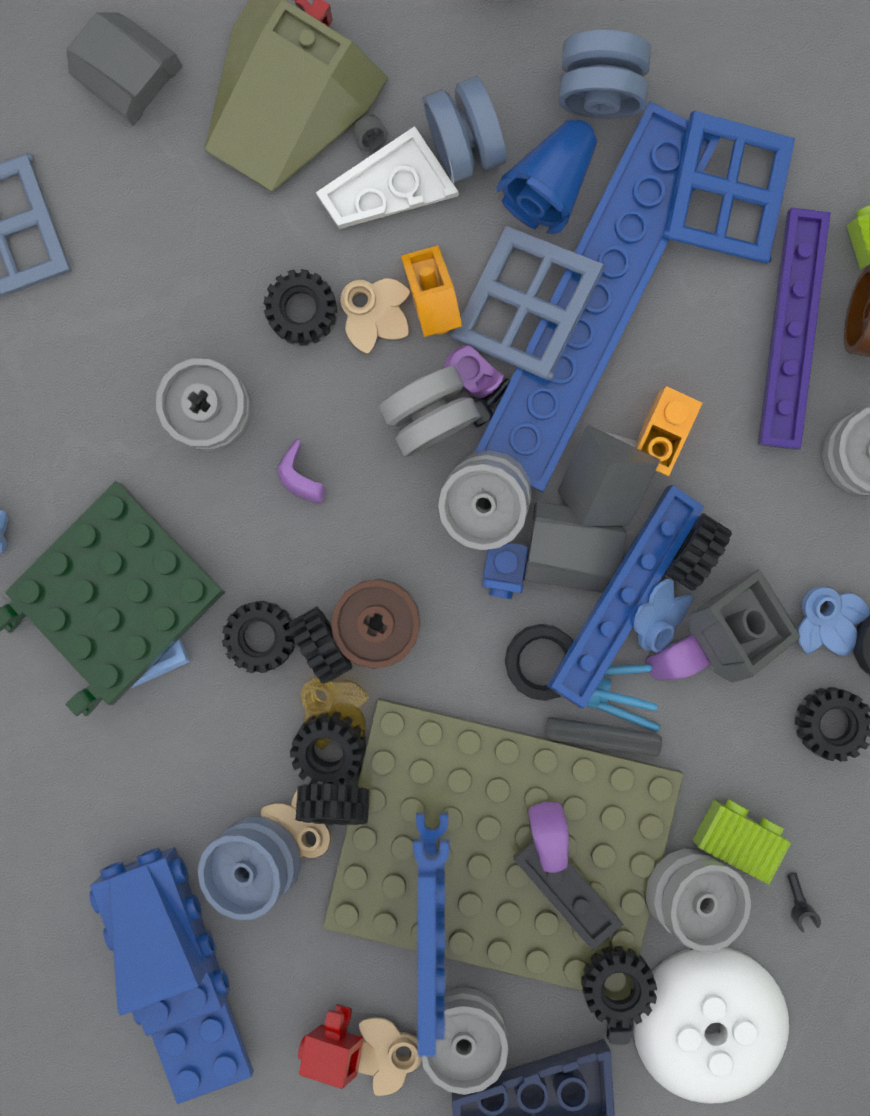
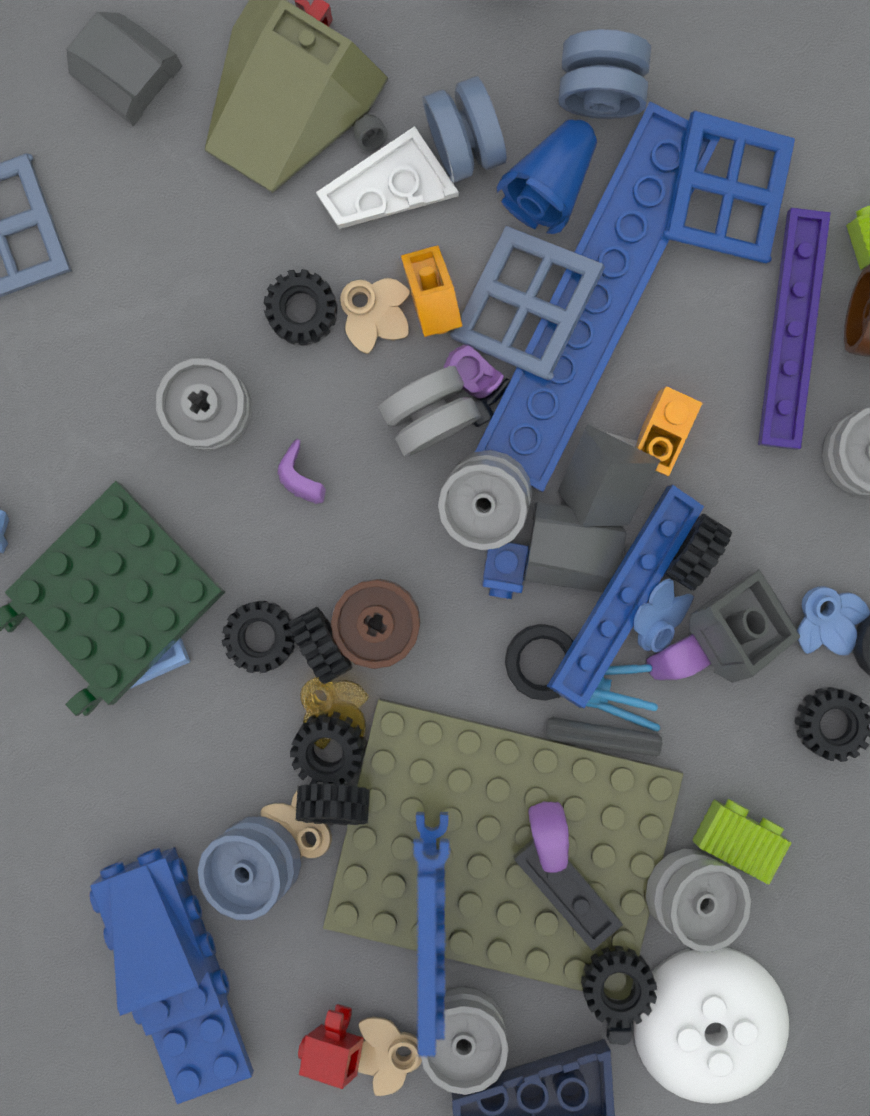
(801, 907): black hand -> none

